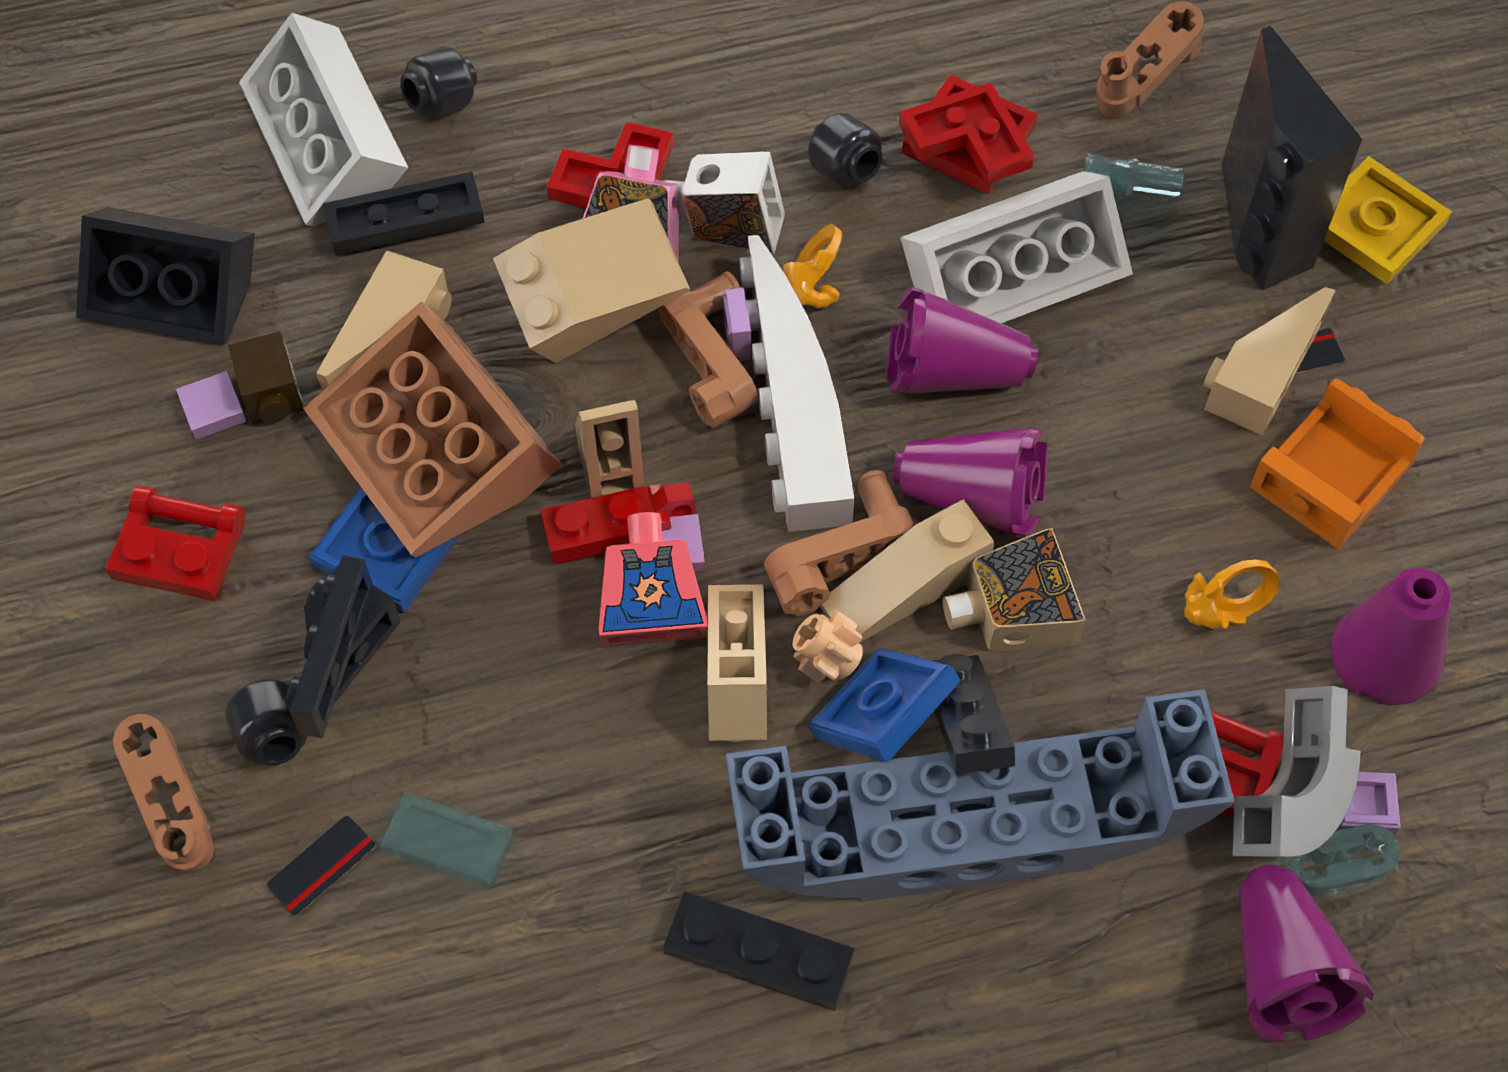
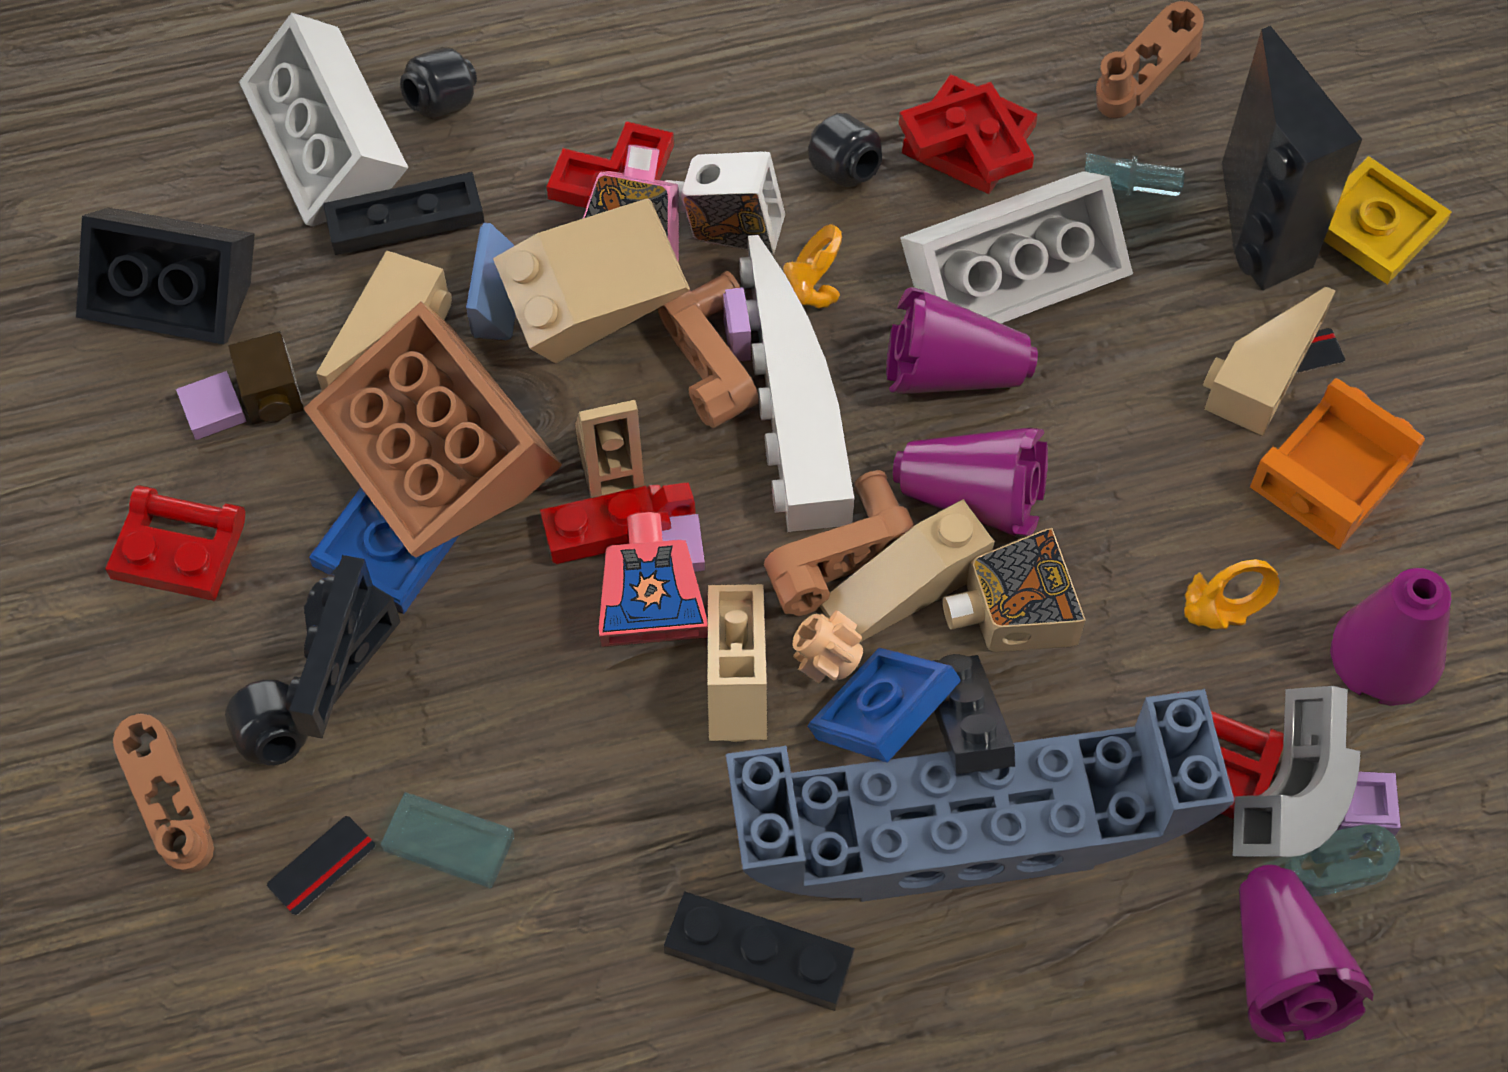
(488, 302): none -> medium blue slope

